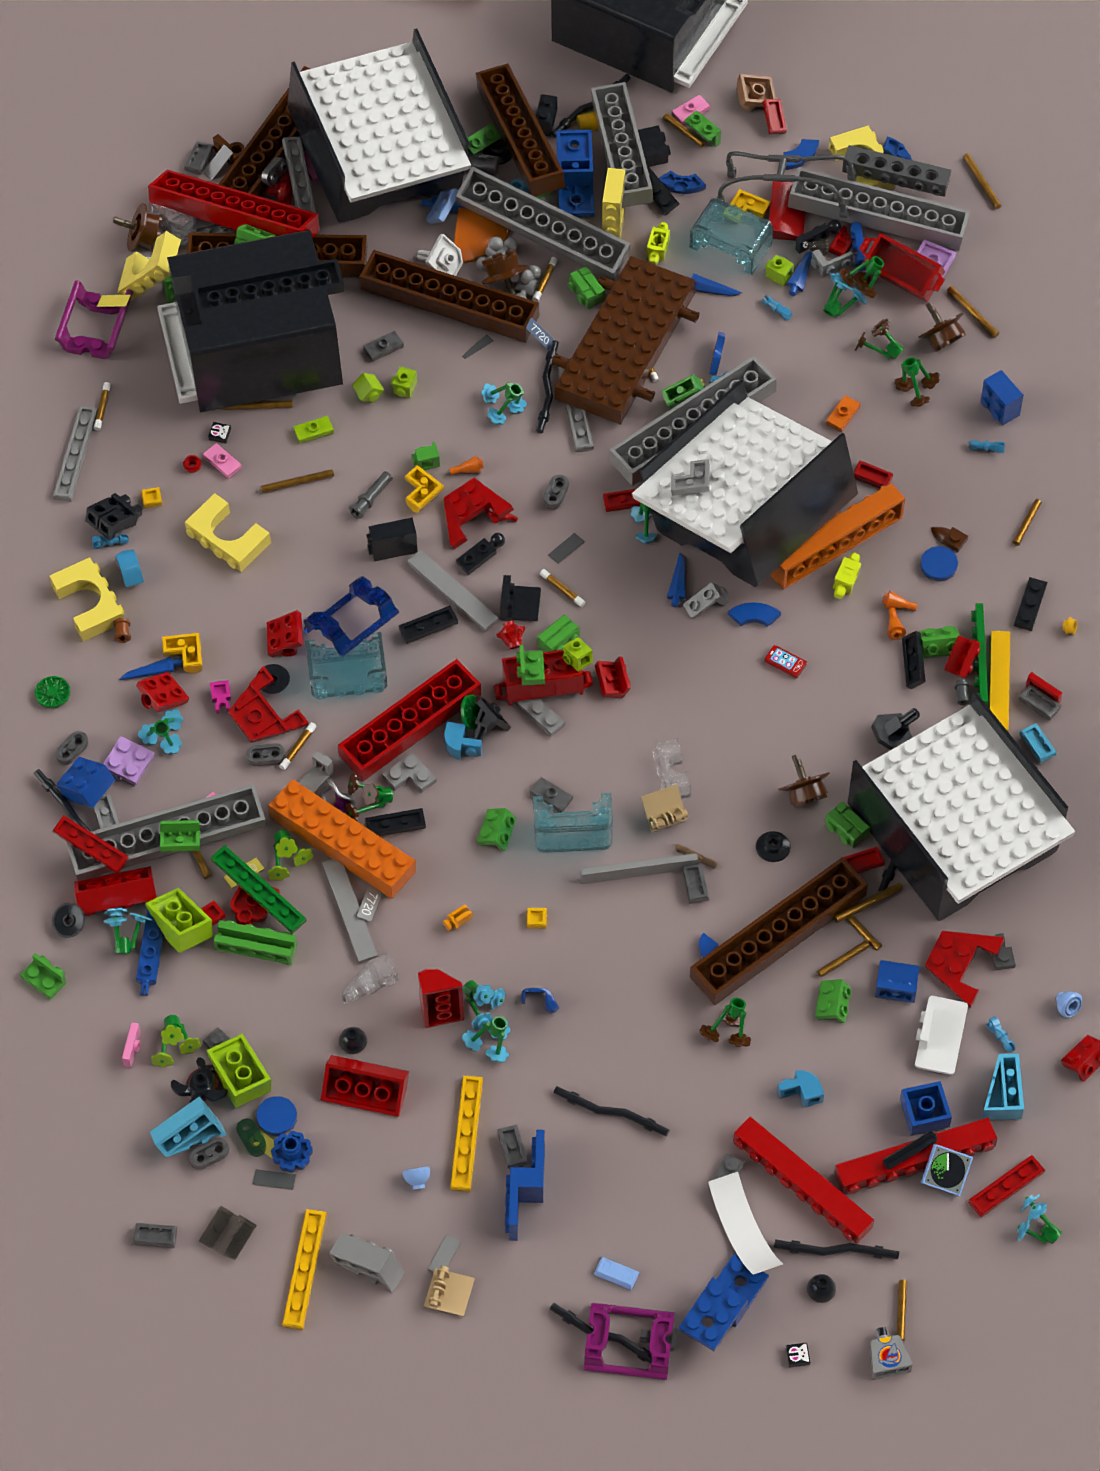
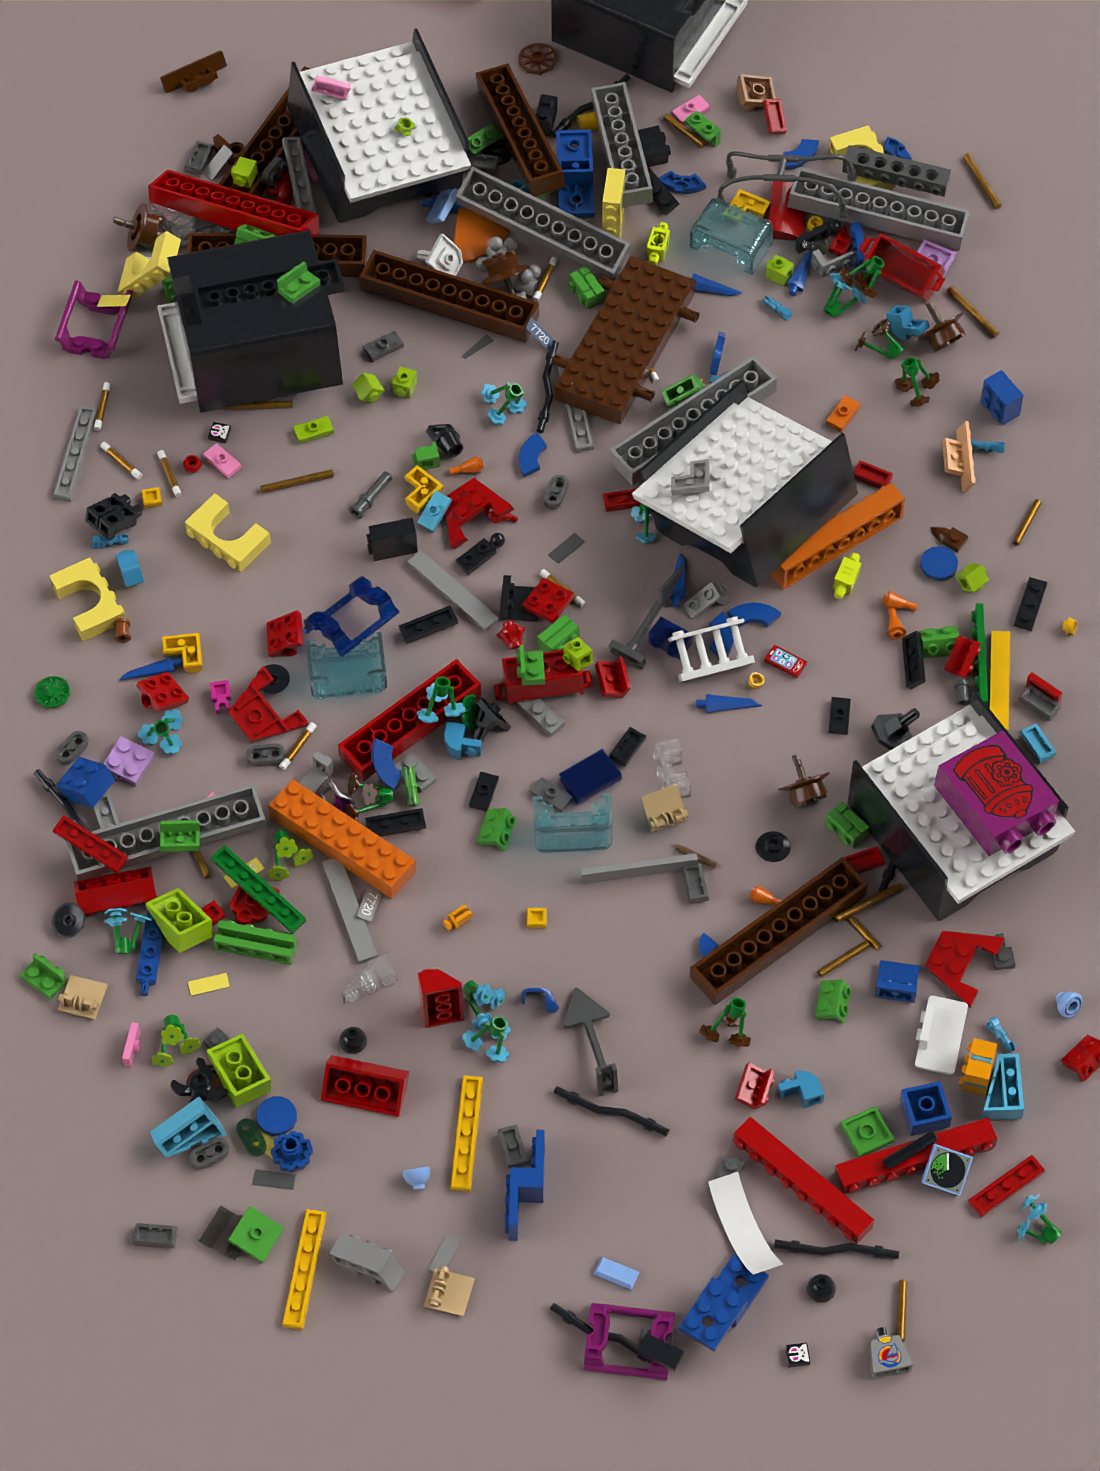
(82, 997): none -> tan hinge
(122, 461): none -> pearl gold bar
(169, 473): none -> pearl gold bar
(194, 74): none -> reddish brown bracket
(208, 984): none -> light yellow sticker
(244, 172): none -> lime brick
(255, 1234): none -> bright green plate
(297, 283): none -> bright green bracket
(331, 87): none -> bright pink plate
(382, 760): none -> blue tile
(404, 122): none -> lime plate
(410, 786): none -> bright green pin
(434, 511): none -> medium azure plate
(437, 692): none -> plant
(446, 439): none -> black piece
(484, 791): none -> black plate
(529, 454): none -> blue tile
(537, 58): none -> copper wheel
(548, 600): none -> red plate
(585, 1011): none -> dark grey piece
(590, 776): none -> clear blue piece
(627, 746): none -> black plate
(629, 651): none -> dark grey piece
(660, 1352): none -> black tile
(662, 631): none -> clear blue brick
(721, 703): none -> blue bar
(724, 662): none -> white fence
(726, 634): none -> blue tile
(754, 1086): none -> red bracket
(759, 680): none -> yellow hinge
(762, 896): none -> orange cone
(815, 220): none -> yellow plate
(839, 715): none -> black plate
(867, 1132): none -> bright green tile
(903, 324): none -> dark azure brick
(958, 456): none -> light nougat bracket
(972, 577): none -> lime brick
(979, 1066): none -> light orange container
(997, 794): none -> magenta brick

